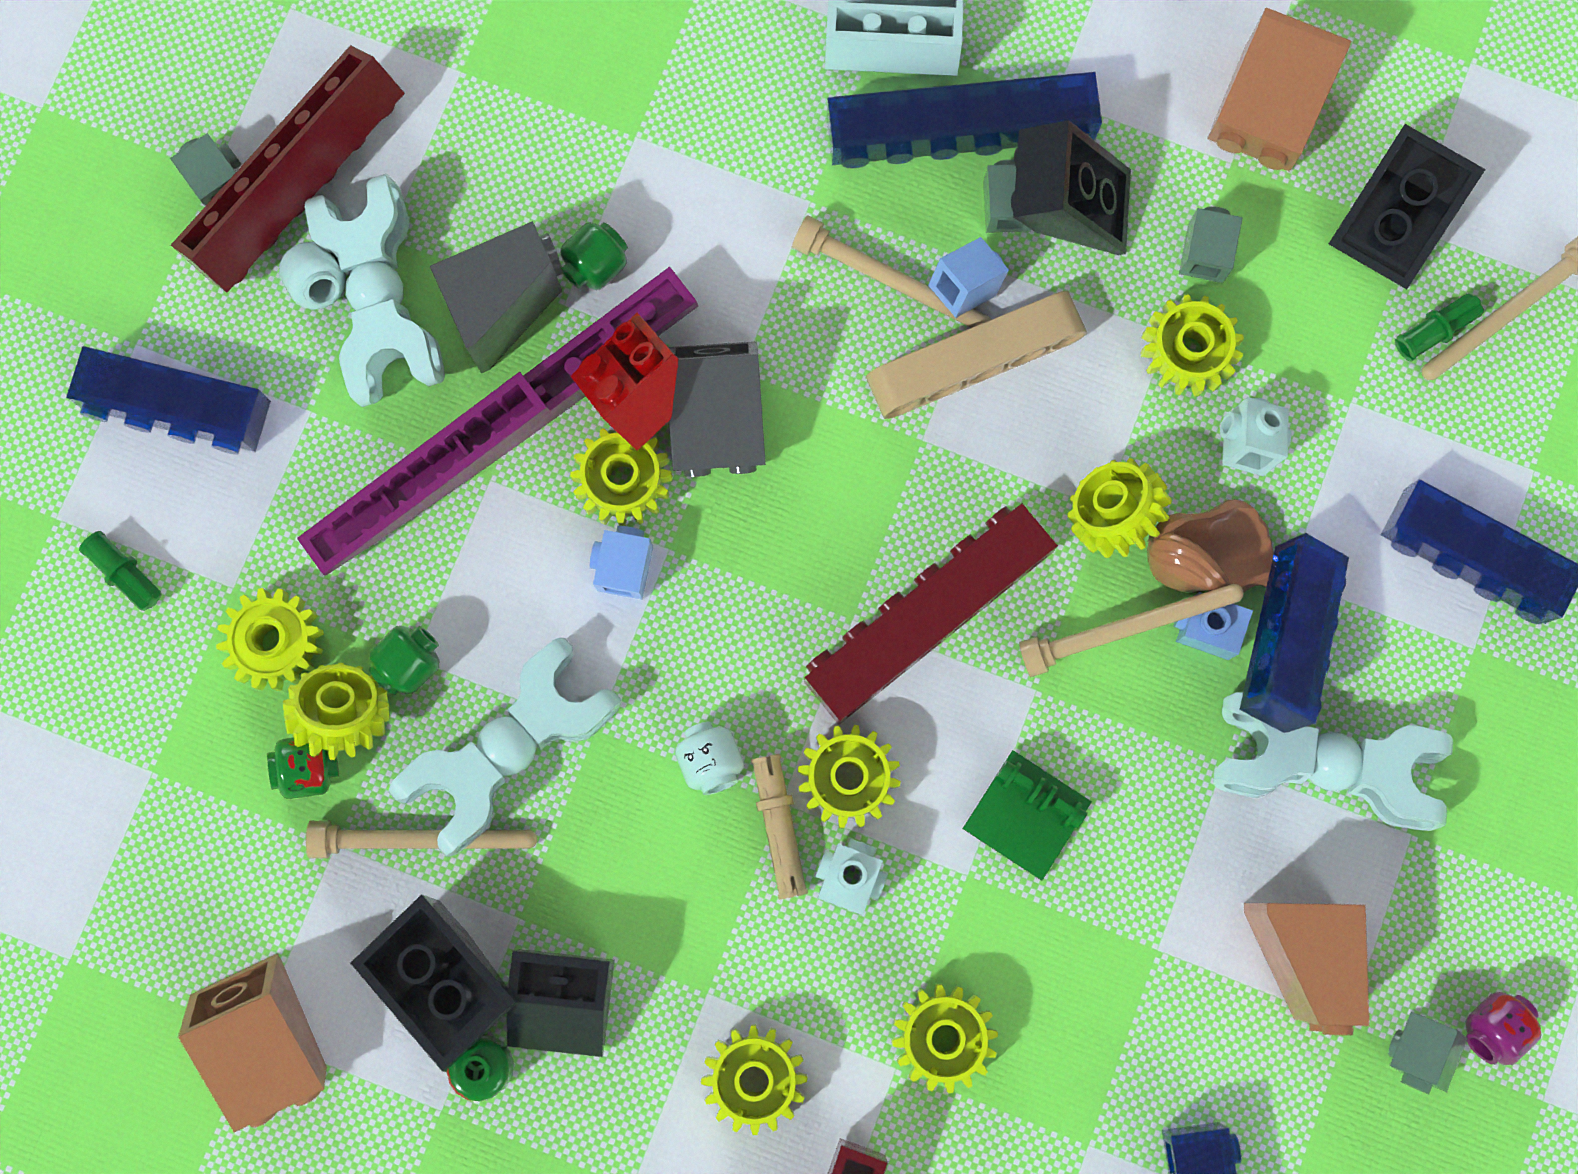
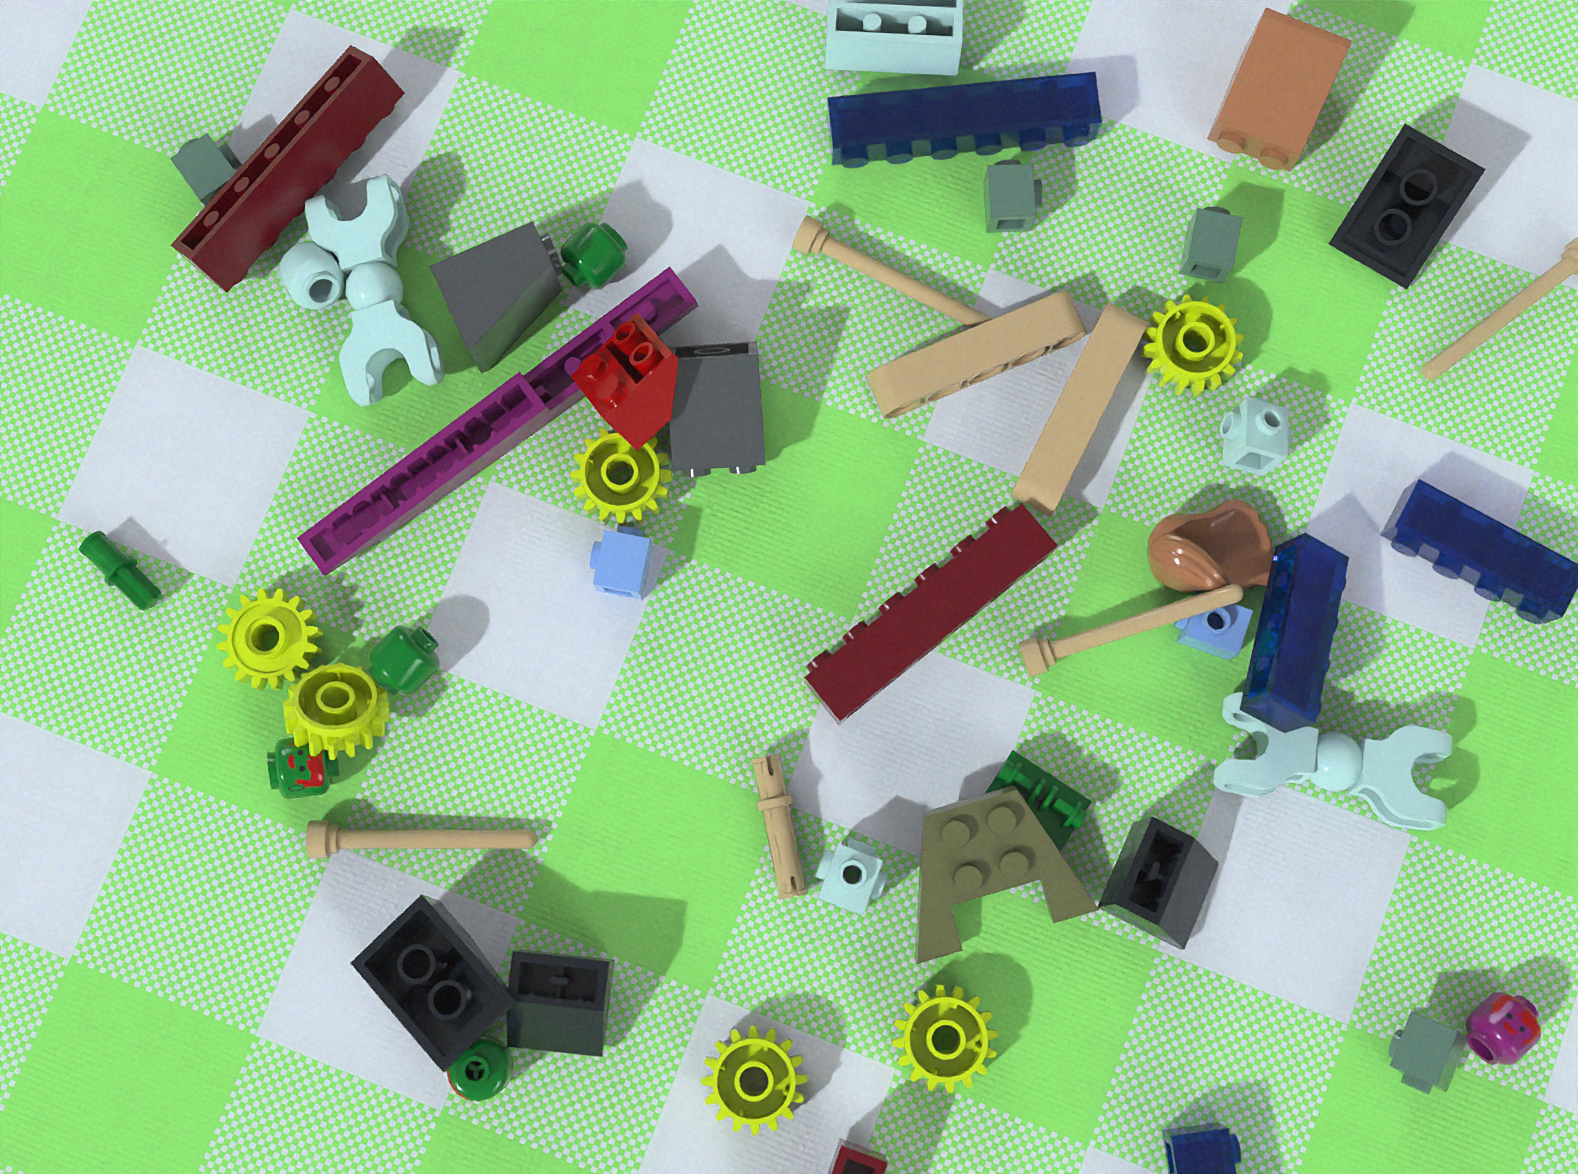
(169, 400): clear blue brick -> none
(253, 1044): nougat slope -> none
(504, 746): light aqua piece -> none
(709, 758): light aqua head -> none
(849, 750): neon yellow gear -> none
(968, 277): light blue brick -> none
(983, 850): none -> olive wing
(1071, 187): black slope -> none
(1079, 409): none -> tan beam
(1118, 507): neon yellow gear -> none
(1159, 881): none -> black slope
(1317, 961): nougat slope -> none
(1439, 326): green axle -> none

